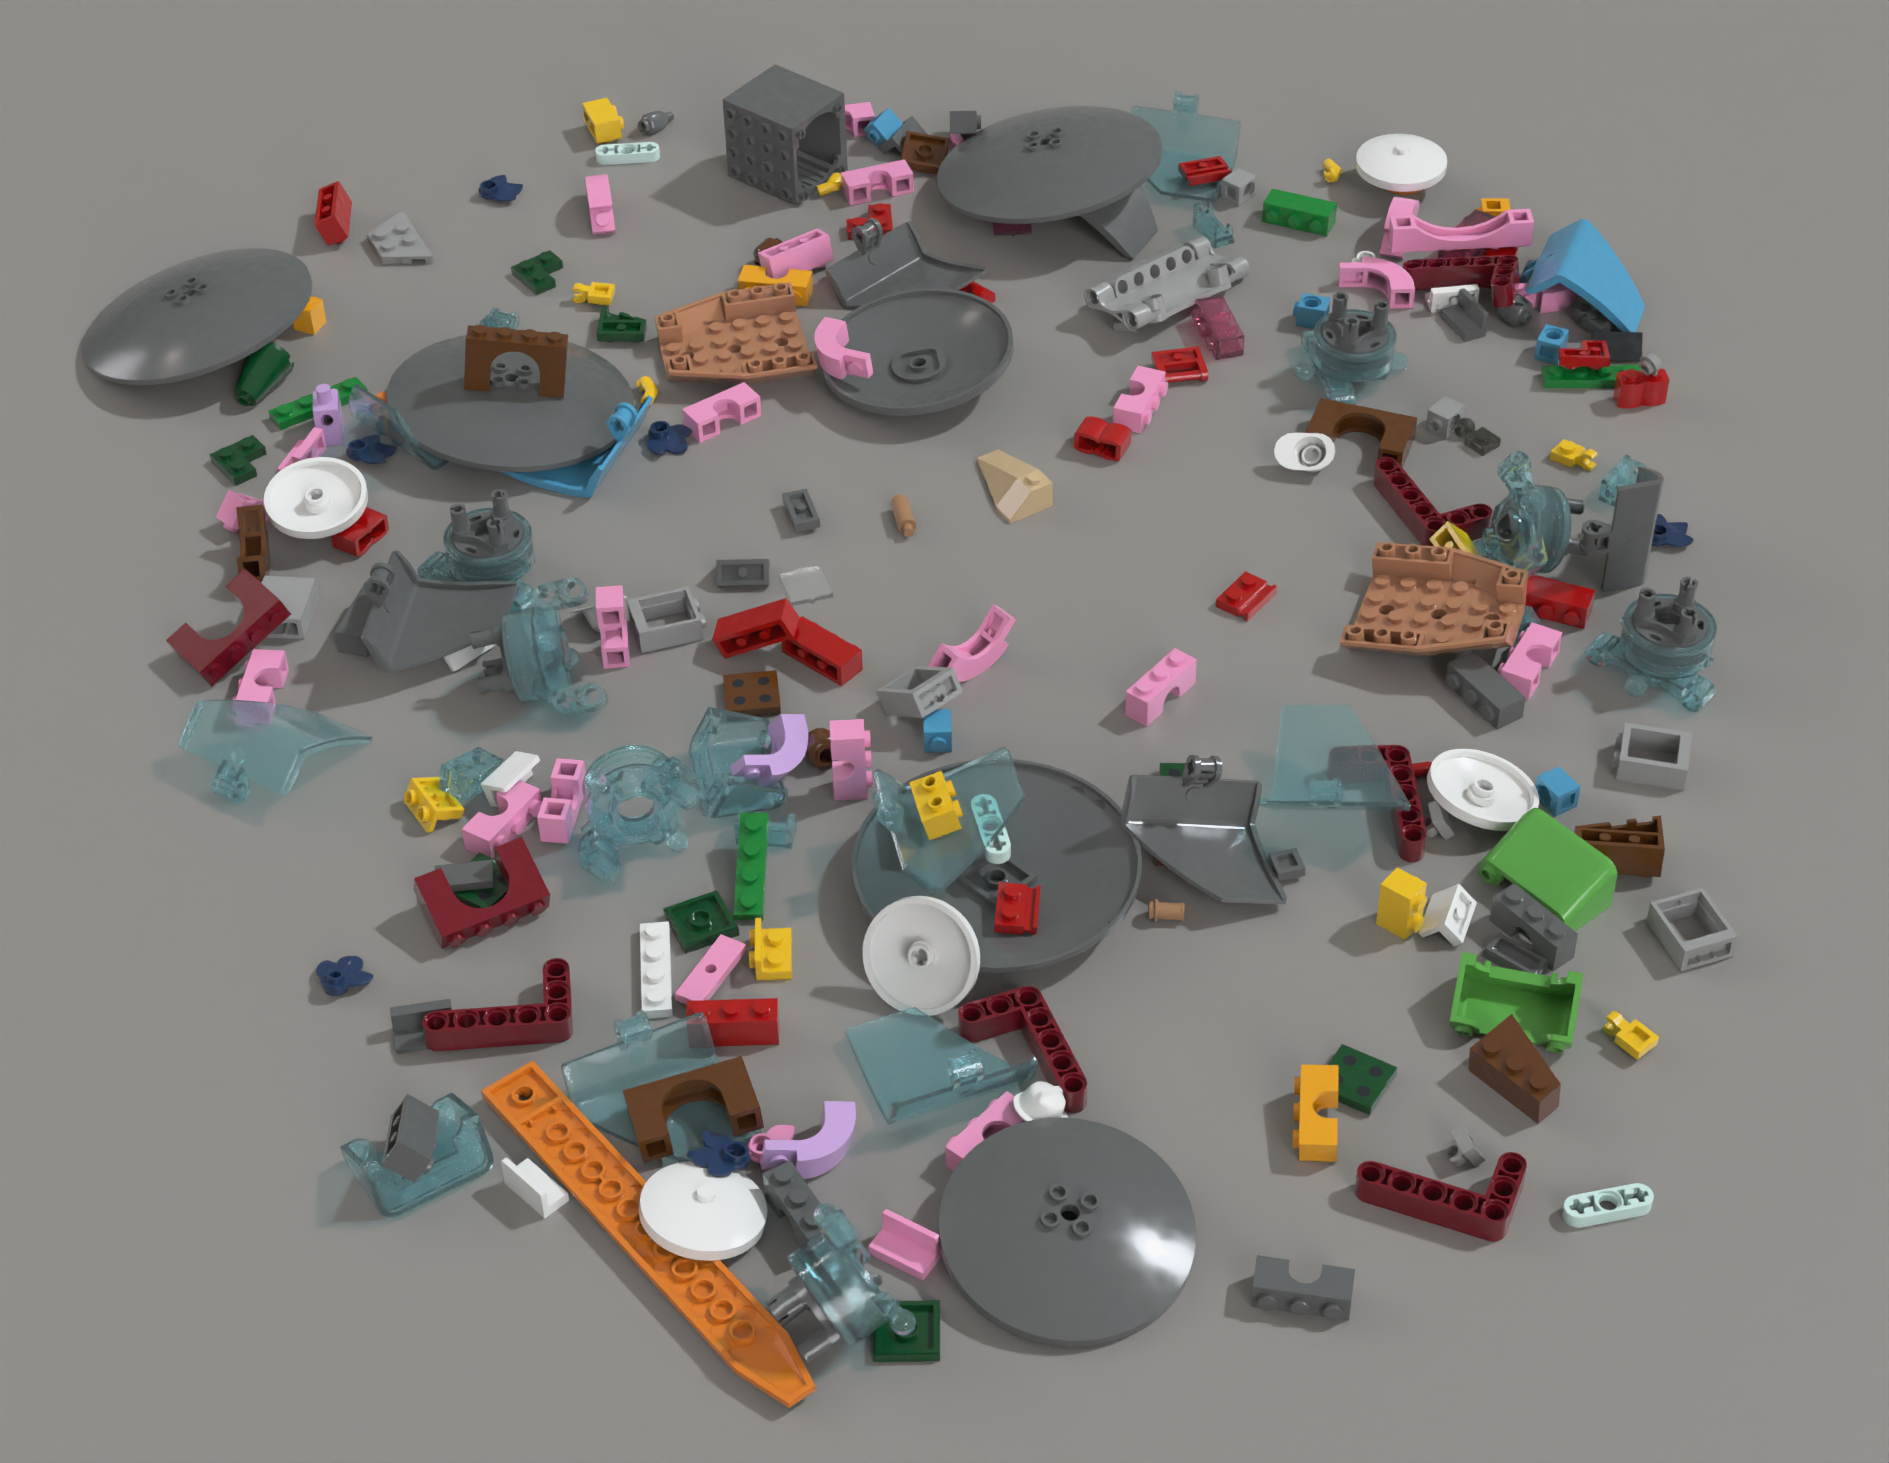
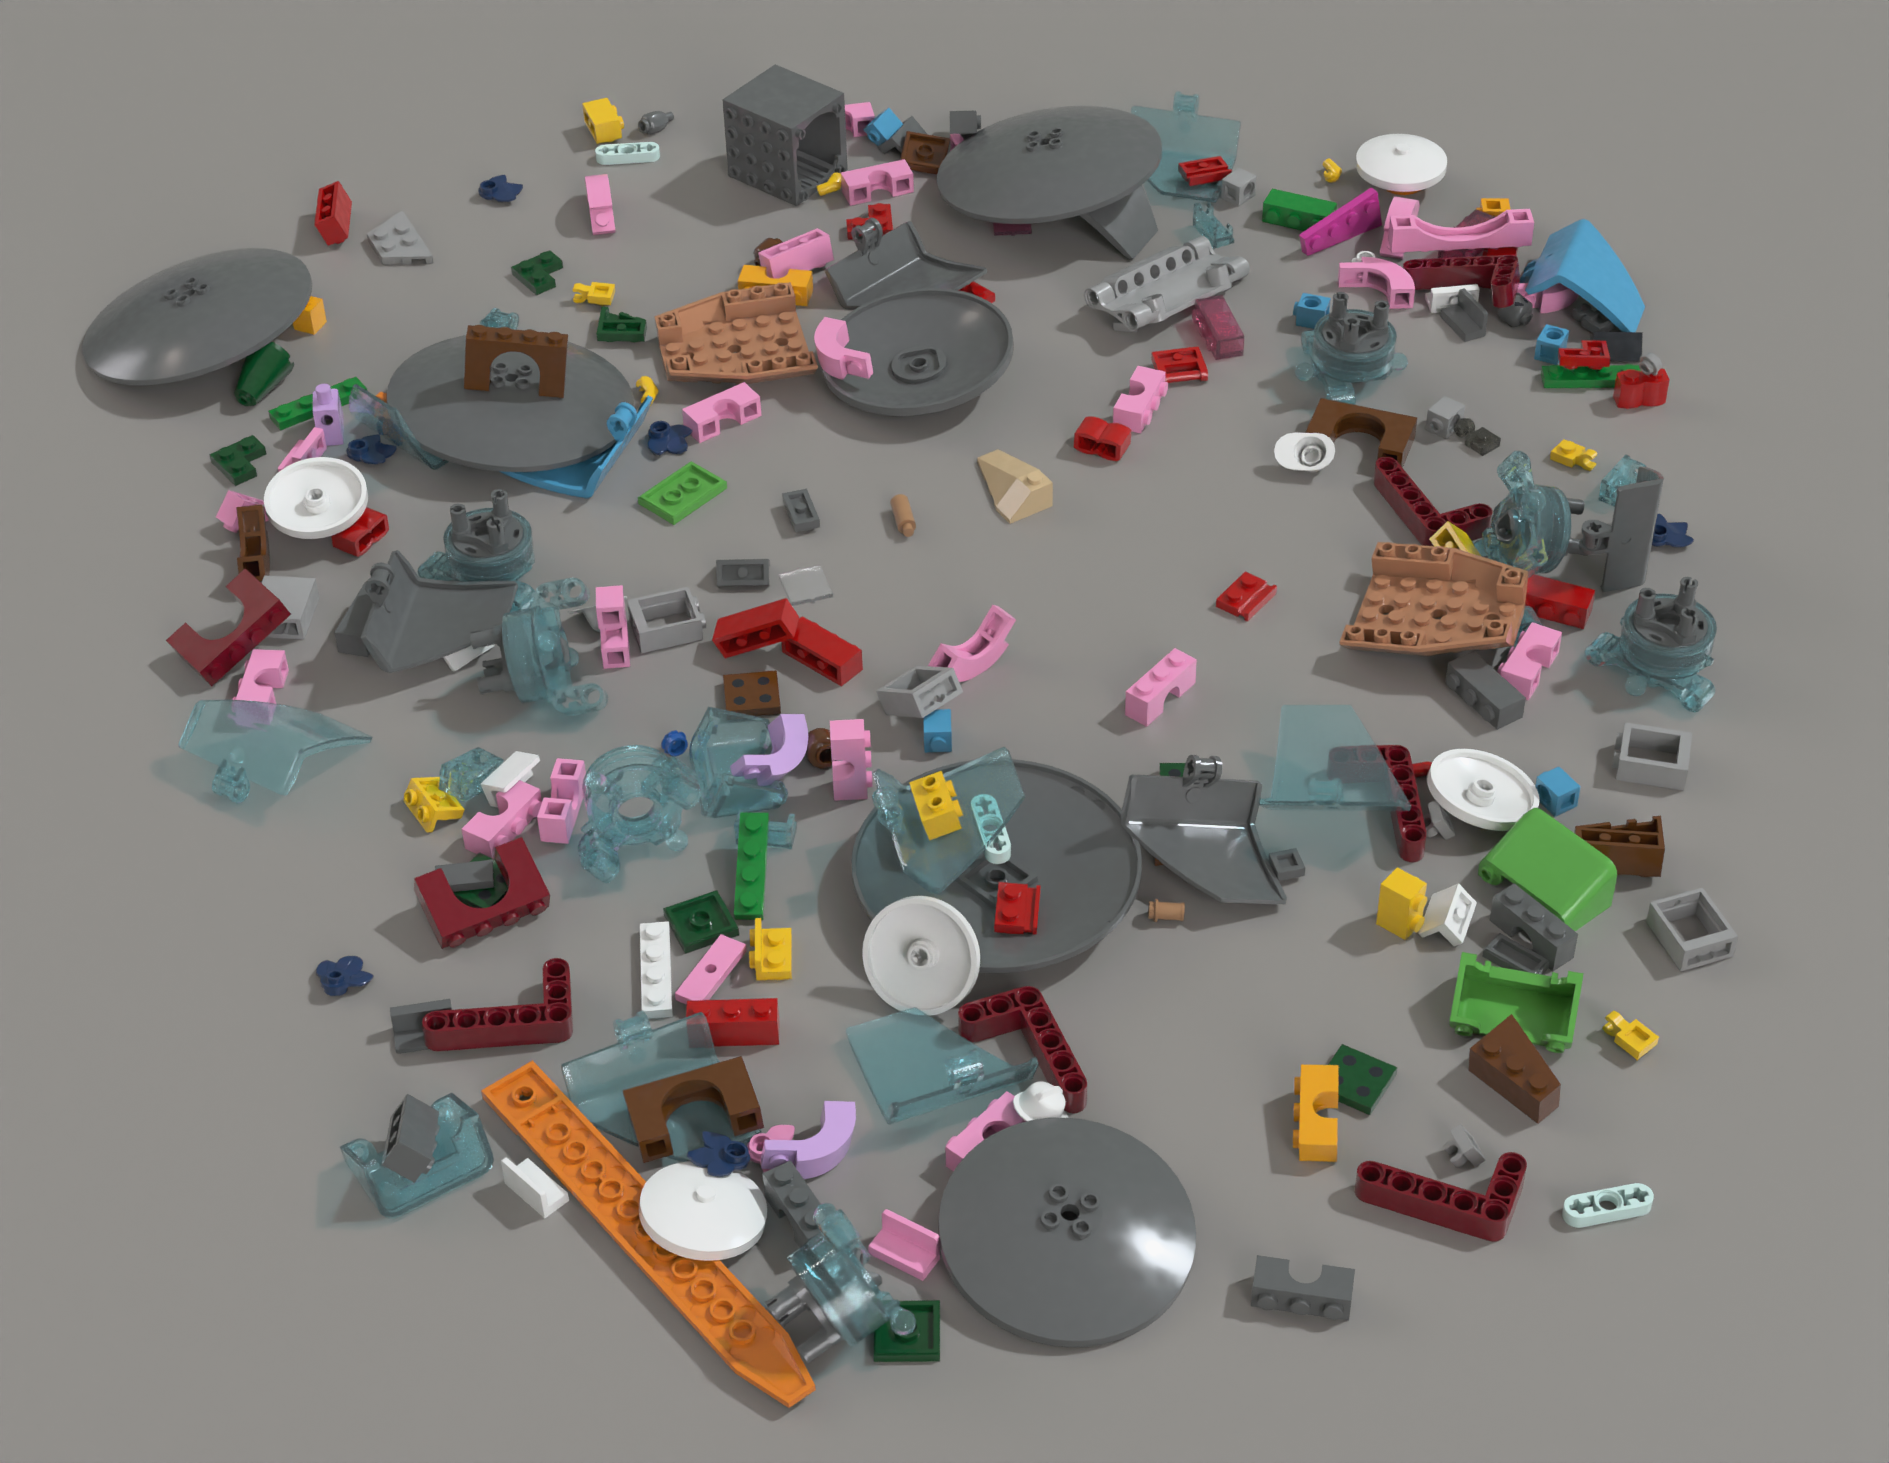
(674, 743): none -> blue plate
(682, 493): none -> bright green tile
(1345, 223): none -> dark pink wing

